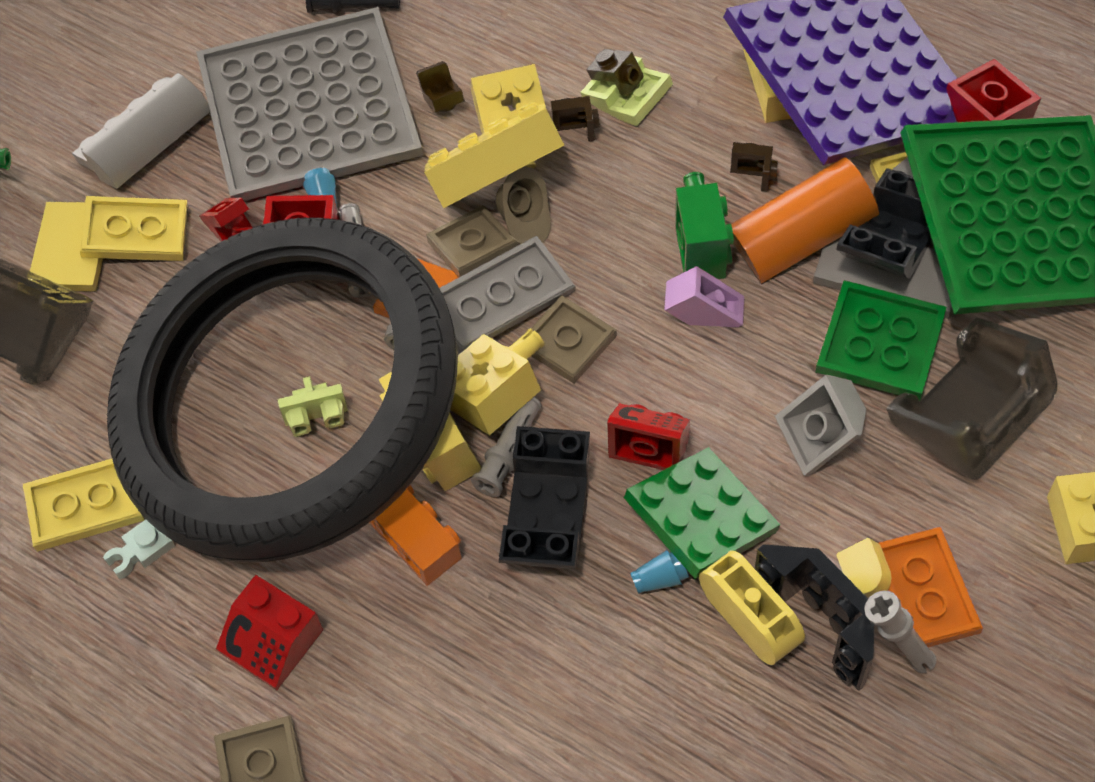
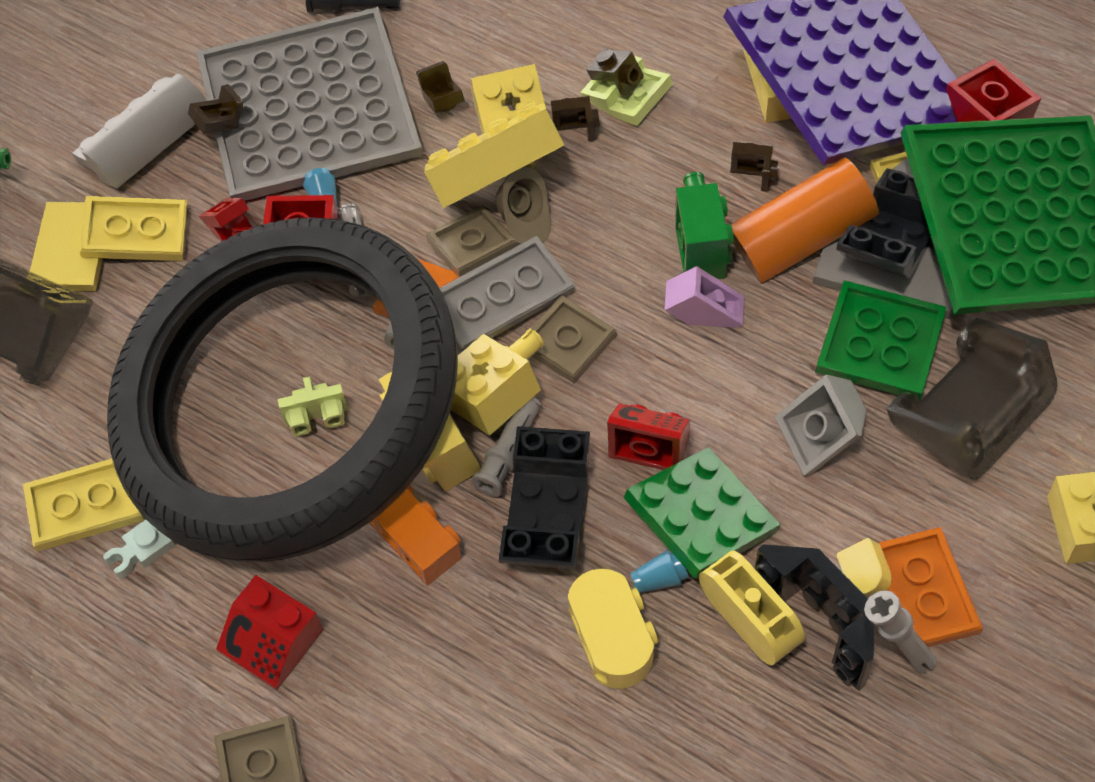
(217, 114): none -> dark brown bracket
(612, 628): none -> light yellow brick

